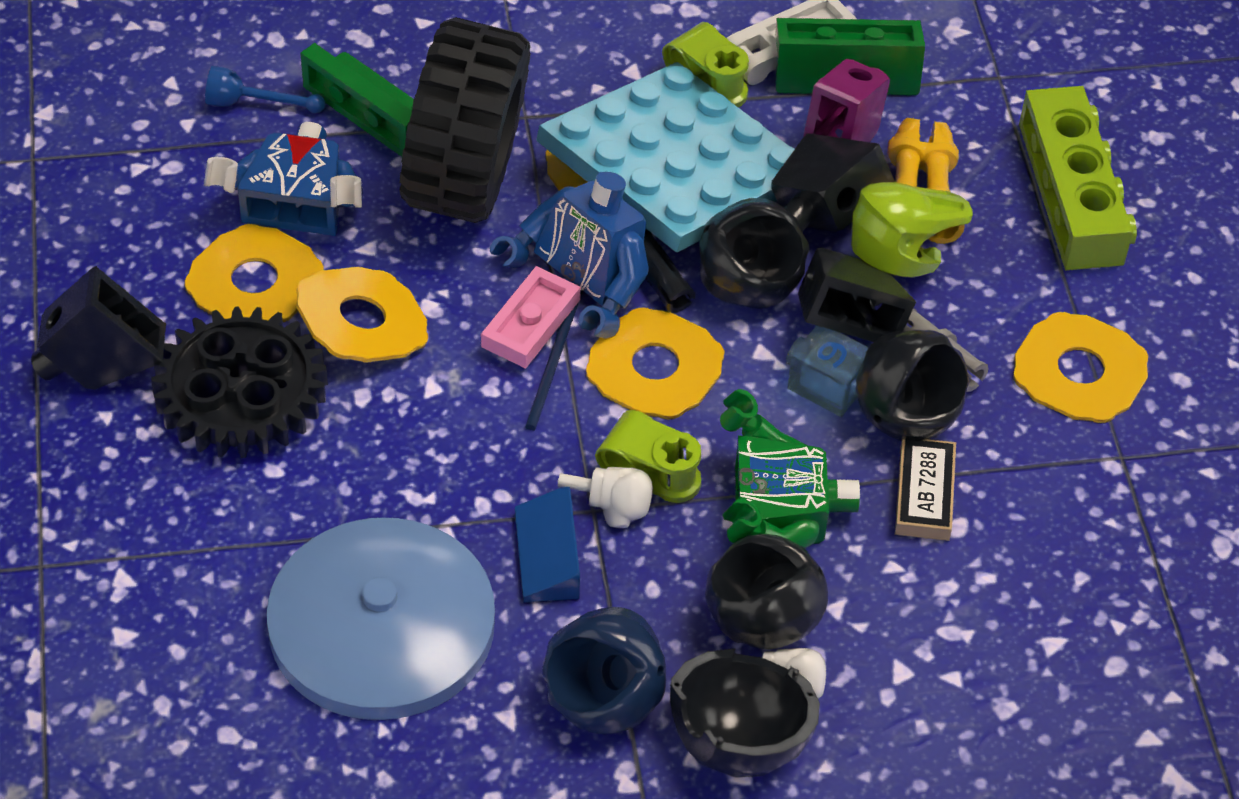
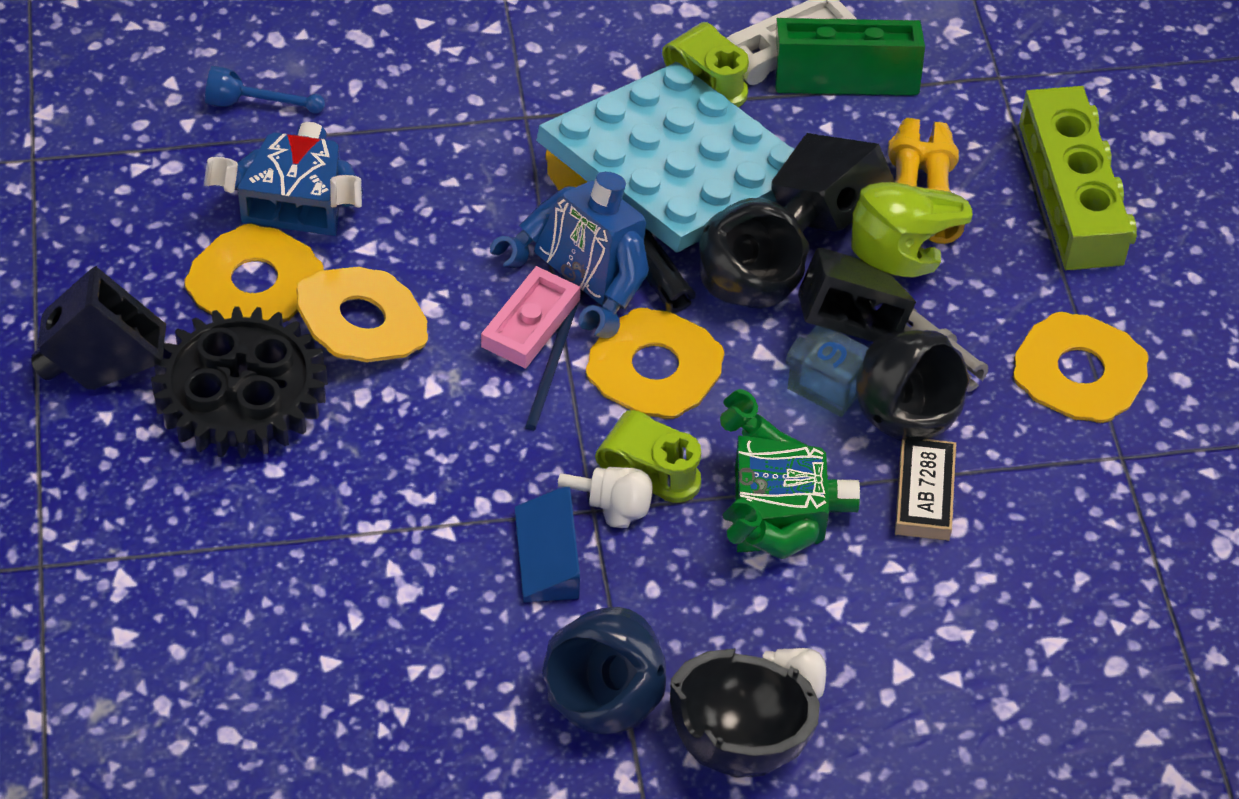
(358, 95): green panel -> none
(381, 618): medium blue dish -> none
(464, 119): black tyre -> none
(766, 592): black piece -> none
(848, 100): magenta torso -> none

